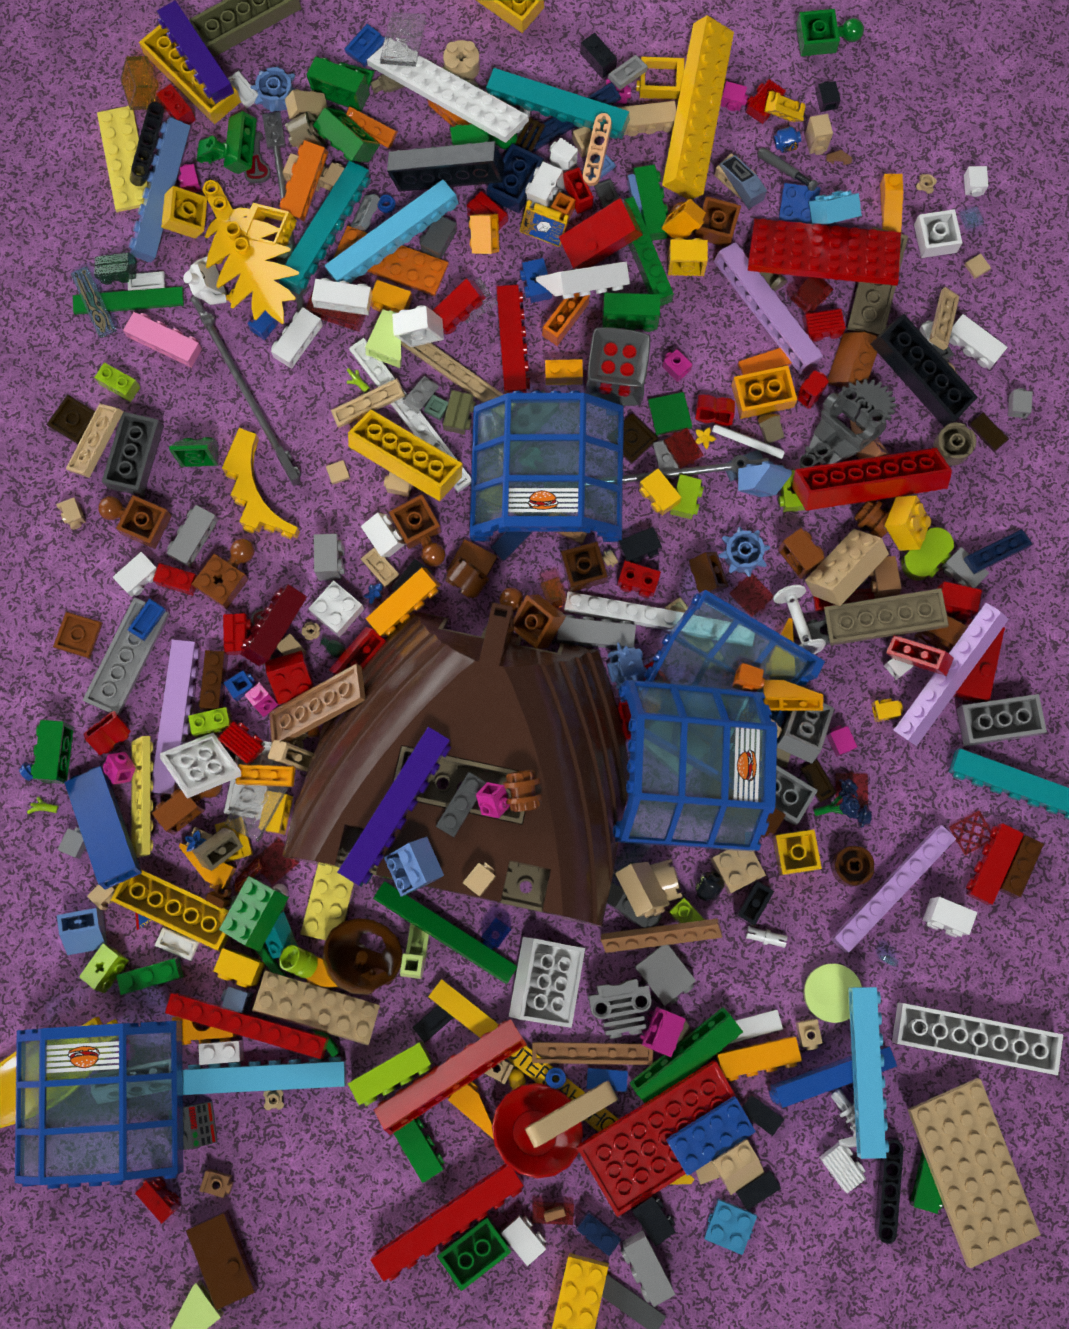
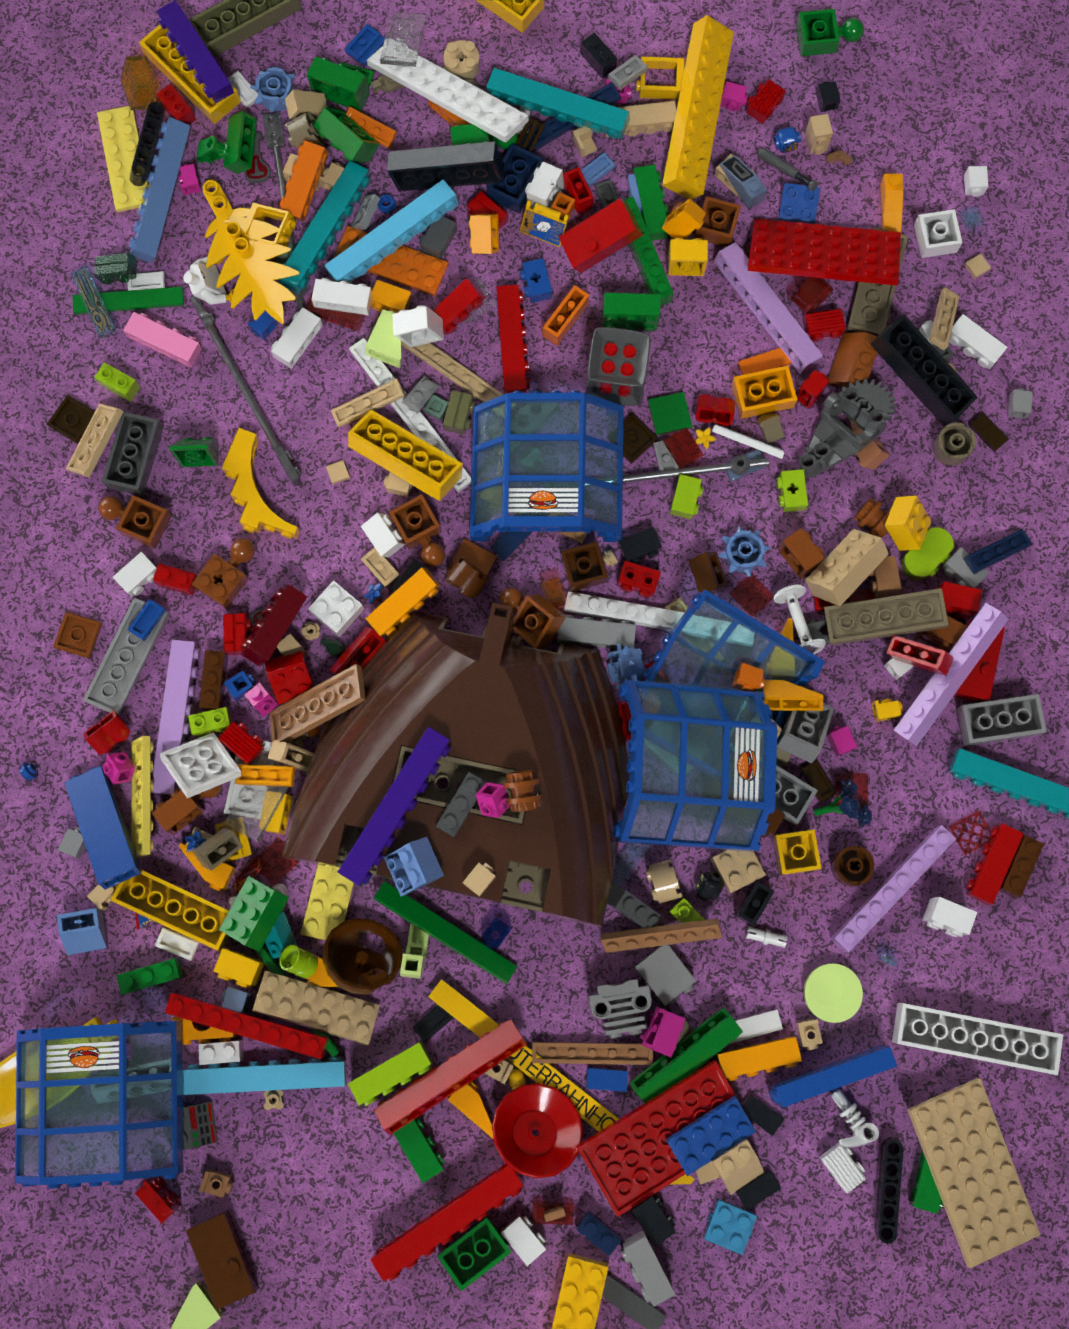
(42, 806): lime bar -> none
(52, 751): green brick -> none
(72, 513): tan brick -> none
(103, 968): lime brick -> none
(184, 212): yellow brick -> none
(192, 536): light grey brick -> none
(218, 898): reddish brown tile -> none
(327, 557): light grey brick -> none
(357, 380): lime bar -> none
(546, 982): white slope -> none
(555, 1071): blue plate -> none
(563, 155): white brick -> none
(563, 372): light orange brick -> none
(571, 1114): tan beam -> none
(586, 280): white slope -> none
(597, 149): light nougat beam -> none
(642, 889): tan brick -> none
(659, 492): yellow brick -> none
(676, 365): dark pink brick -> none
(762, 479): medium blue slope -> none
(775, 281): dark tan tile -> none
(784, 107): yellow hinge -> none
(835, 207): medium azure brick -> none
(867, 1072): medium azure brick -> none
(871, 479): red brick -> none
(926, 179): tan plate -> none

